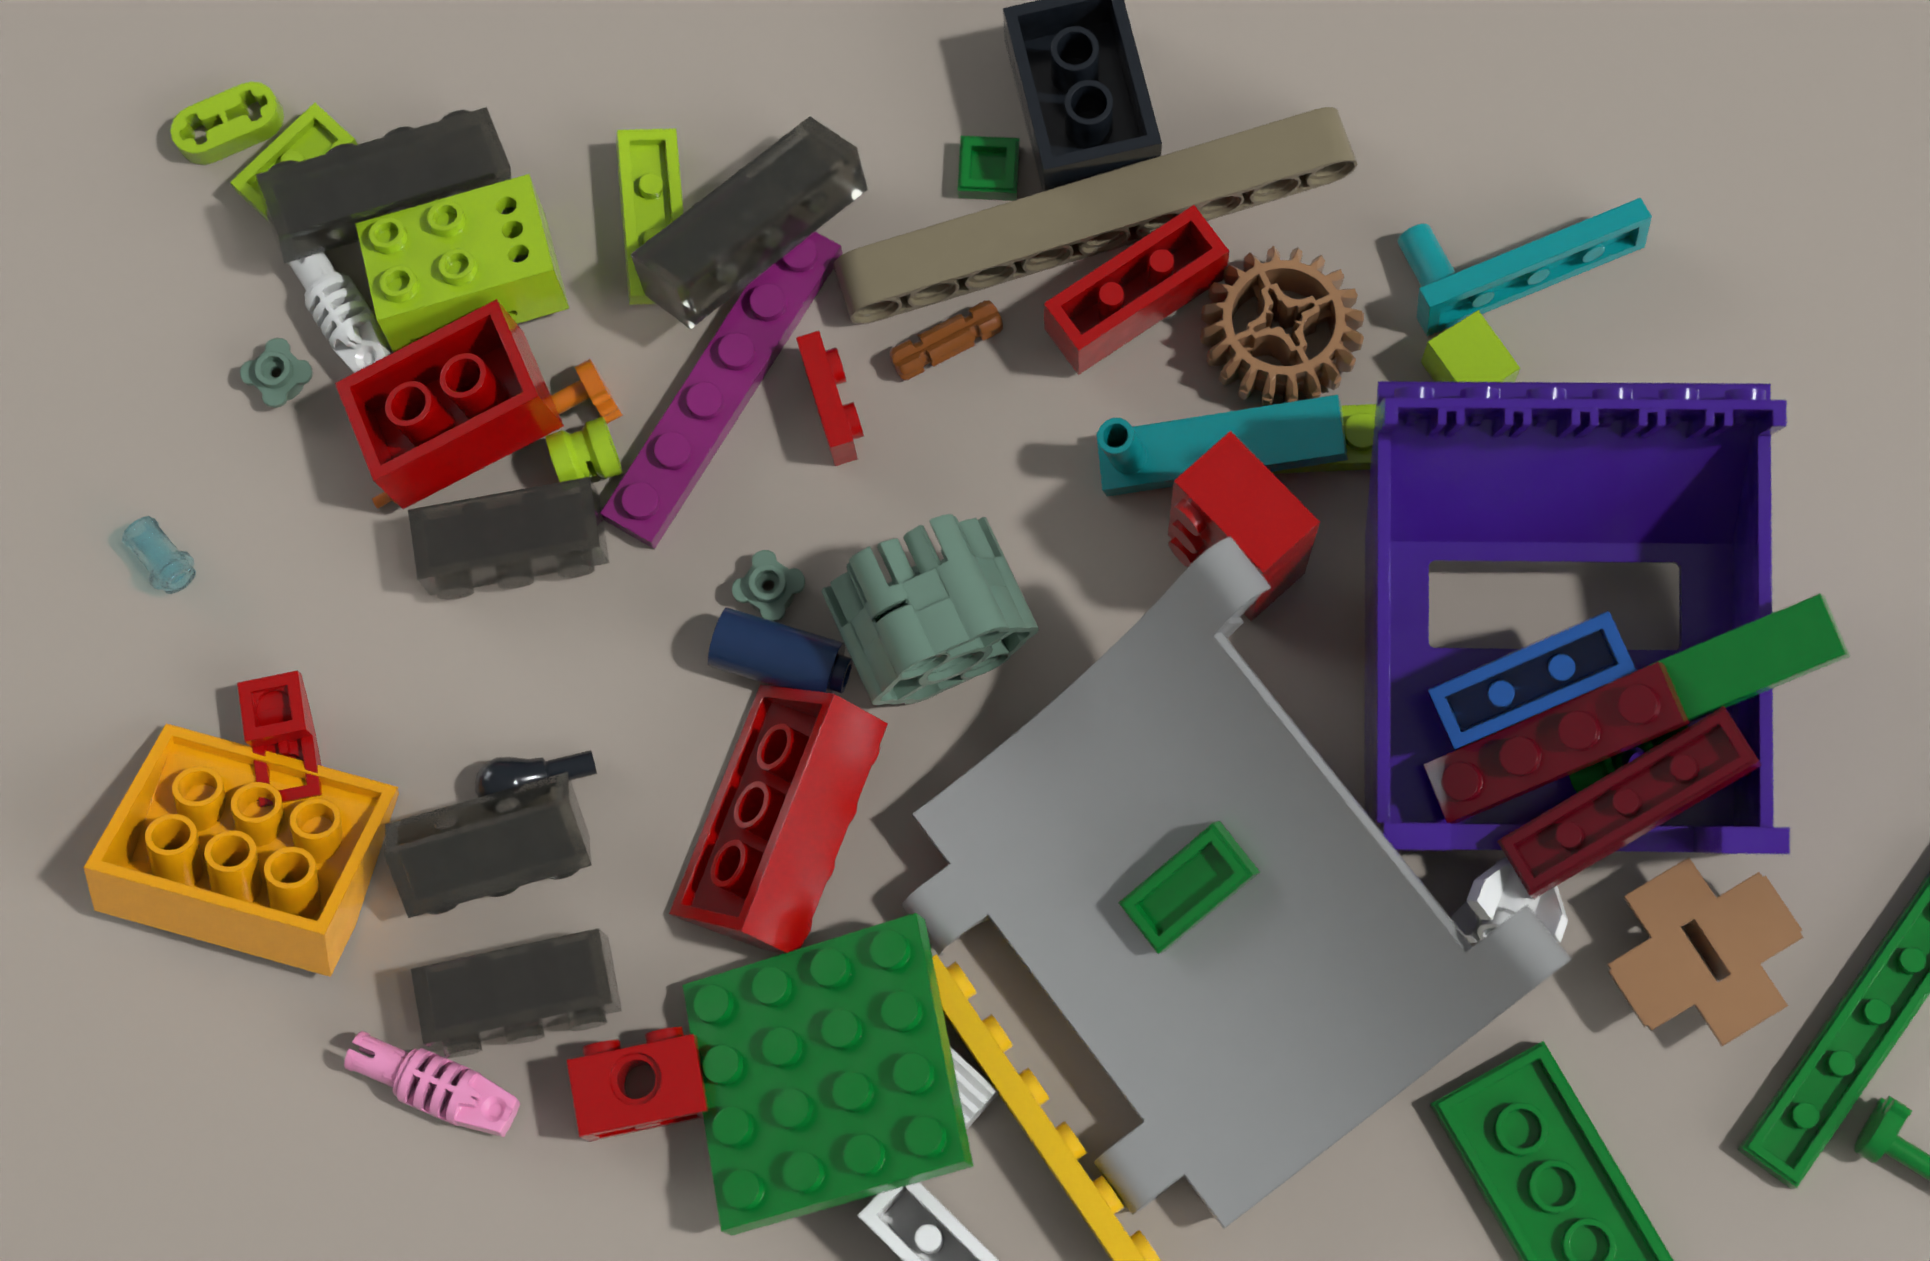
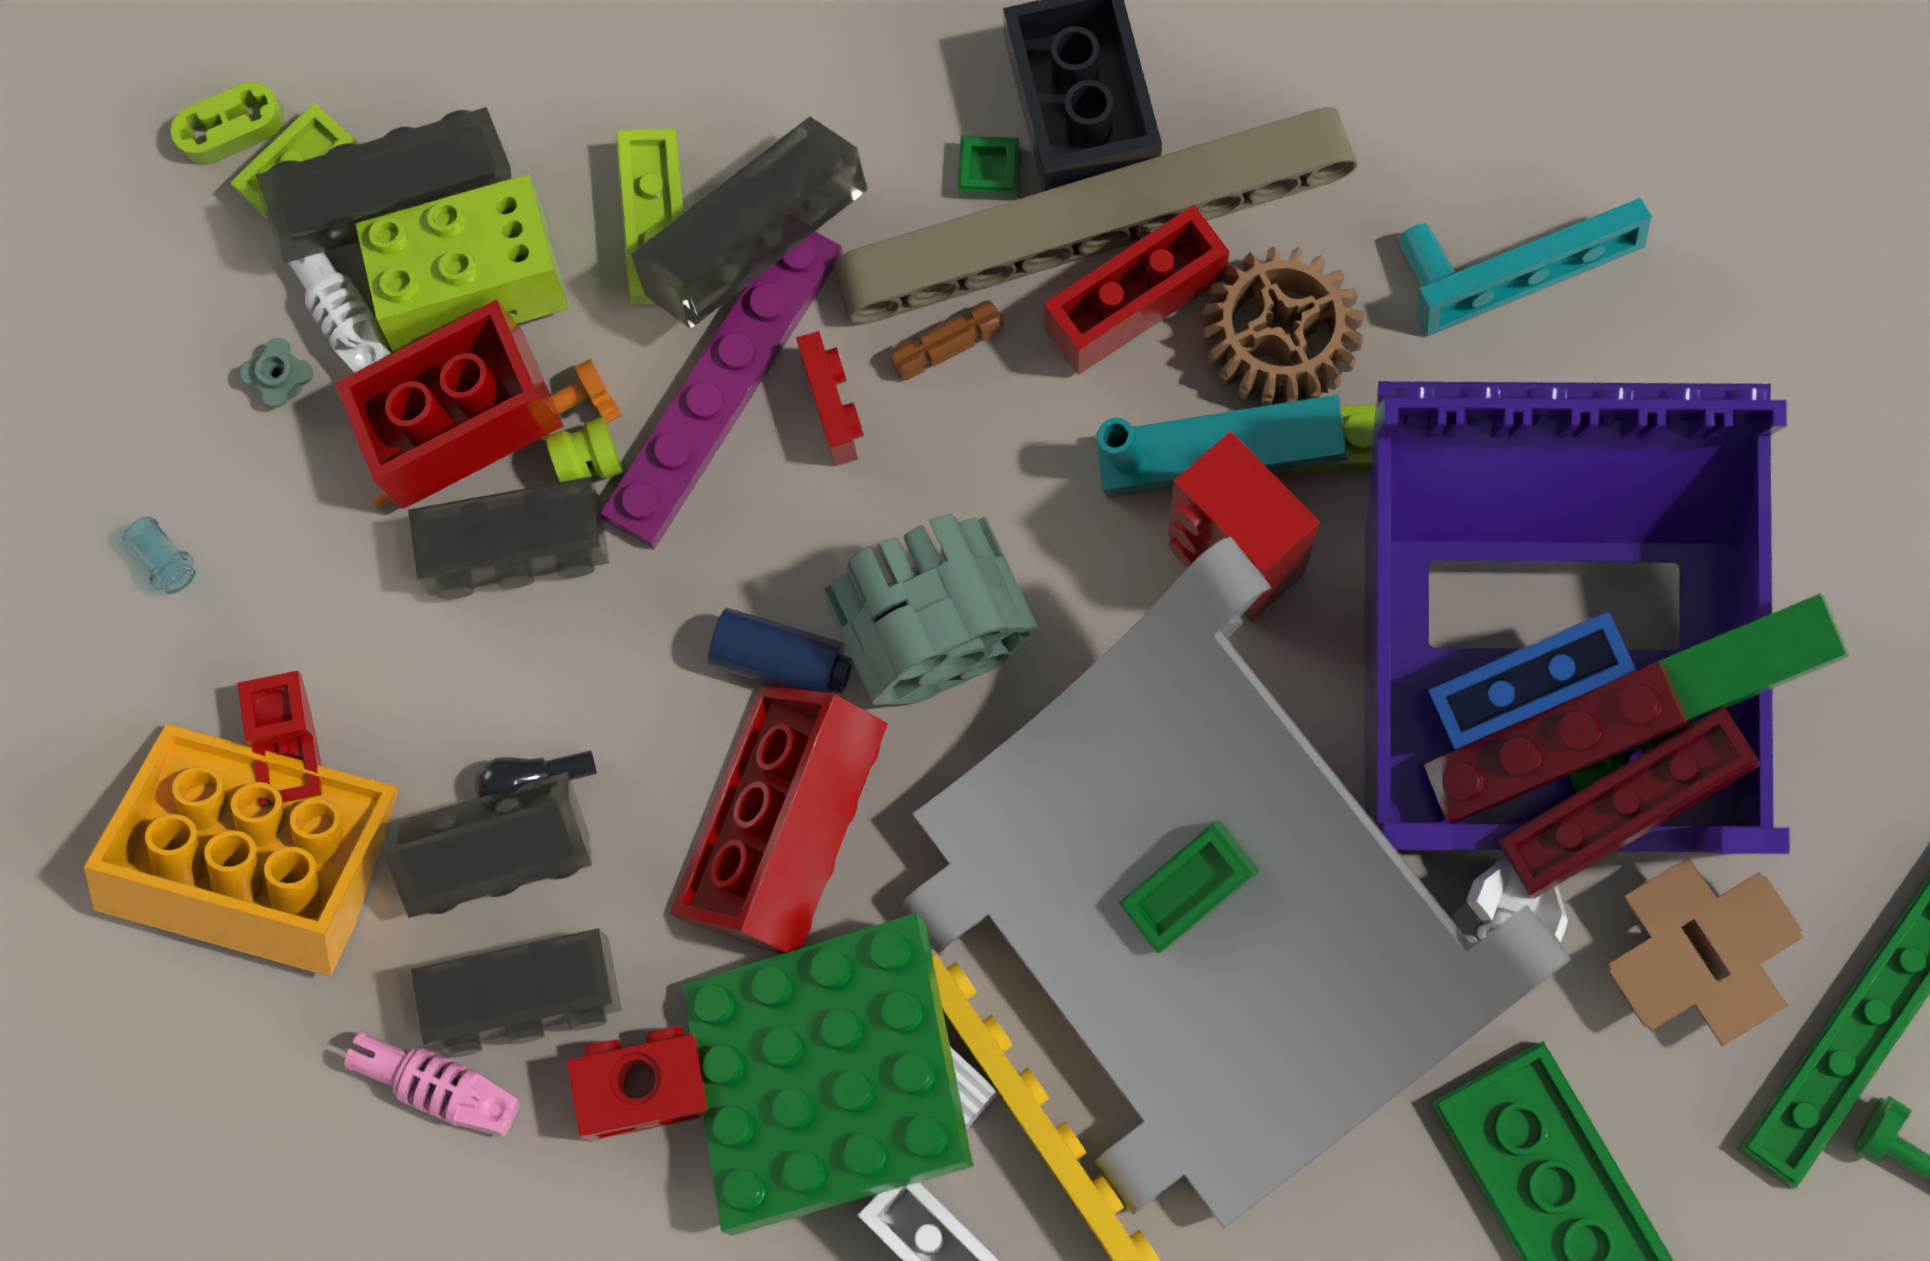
(770, 603): sand green plate -> none
(1469, 354): lime brick -> none

